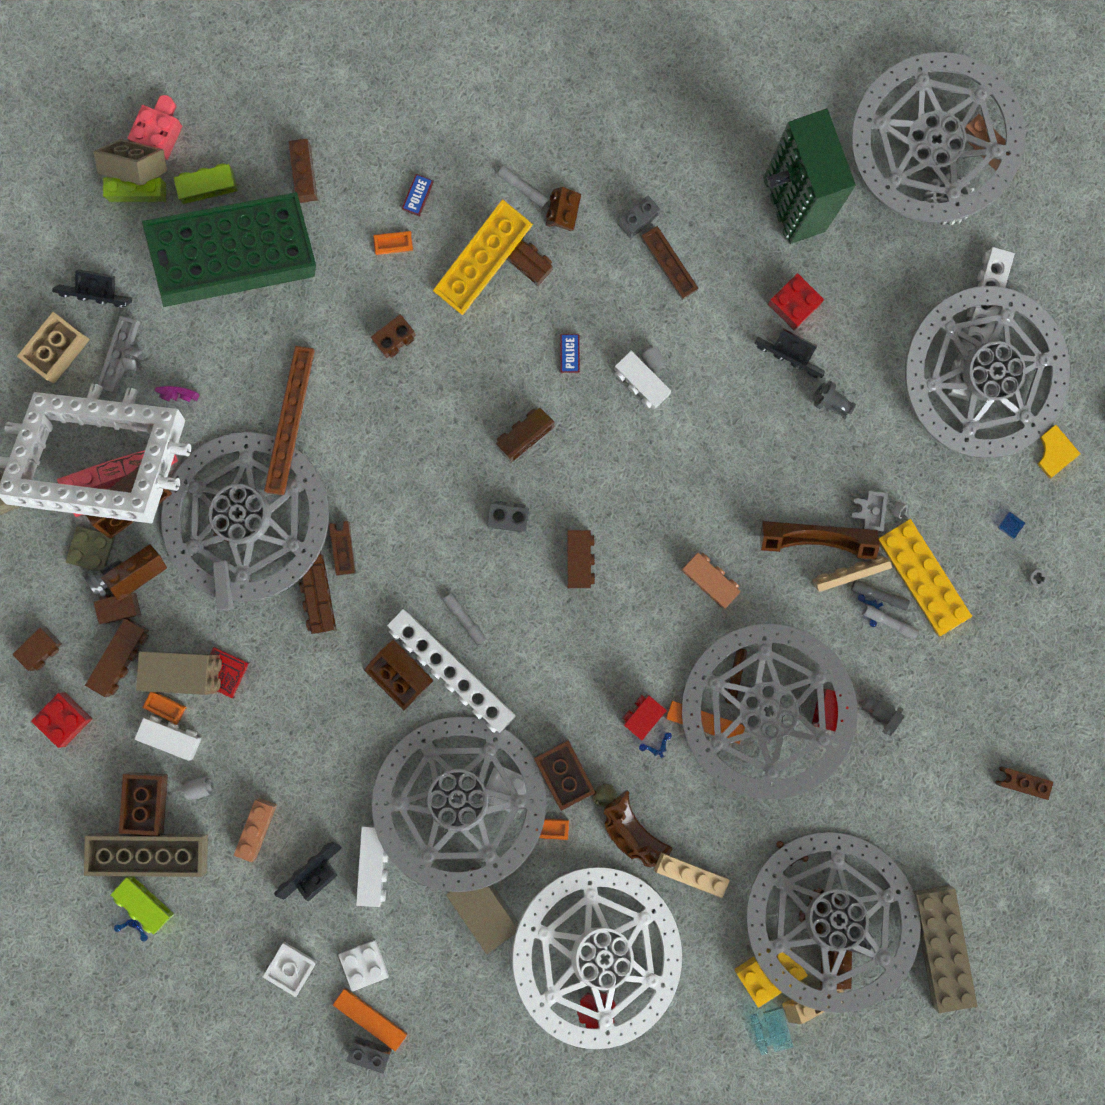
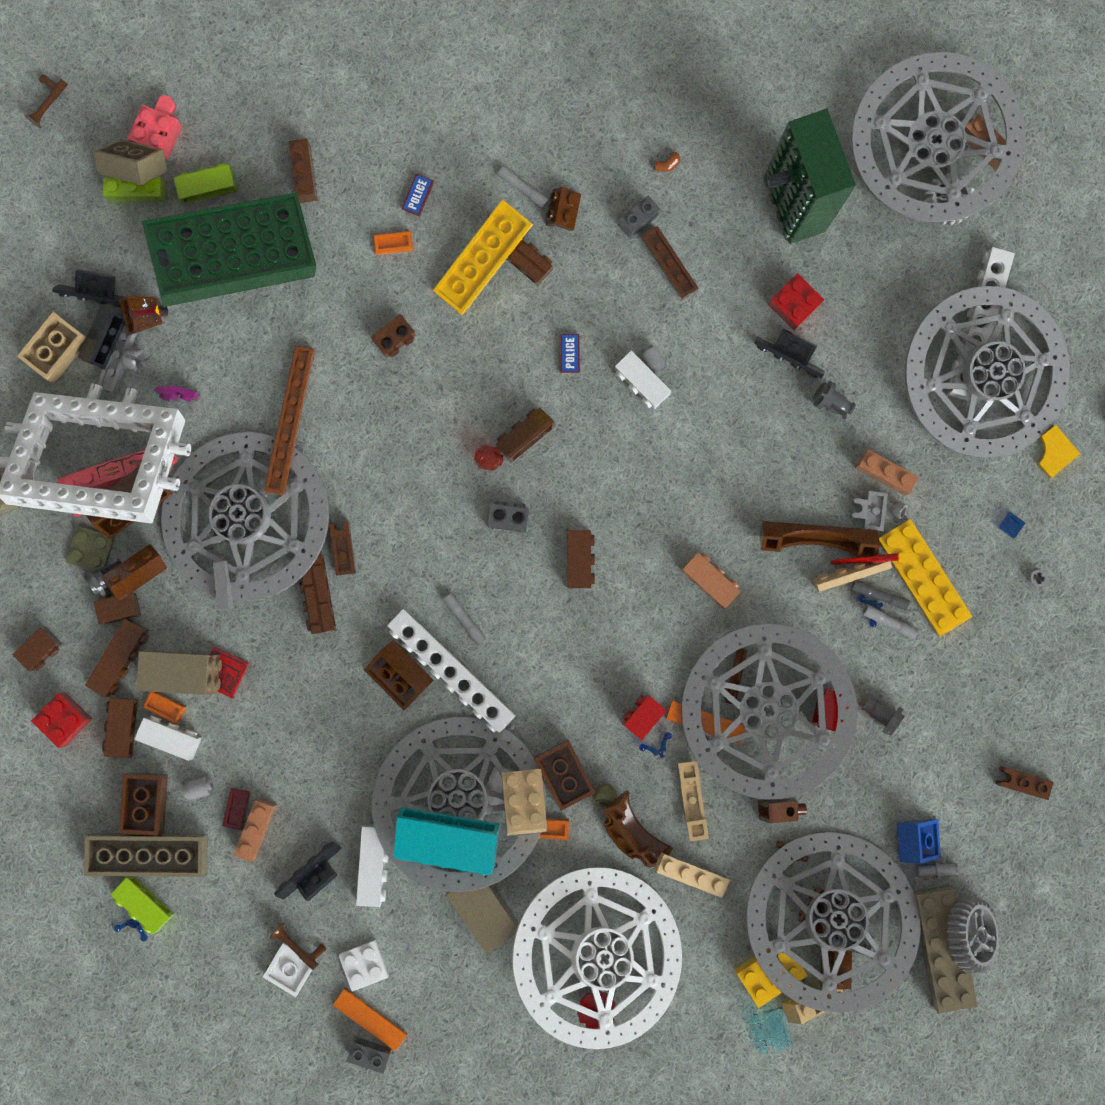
(56, 90): none -> reddish brown piece
(102, 337): none -> black brick
(120, 727): none -> reddish brown brick
(141, 313): none -> reddish brown torso
(236, 808): none -> dark red tile
(308, 959): none -> reddish brown piece
(446, 841): none -> teal brick
(488, 457): none -> clear red head
(524, 802): none -> tan brick
(668, 165): none -> dark orange arm
(692, 801): none -> tan slope
(780, 810): none -> reddish brown torso
(876, 558): none -> red piece
(886, 472): none -> nougat brick
(918, 841): none -> blue slope
(937, 870): none -> light grey pin
(973, 935): none -> light grey gear

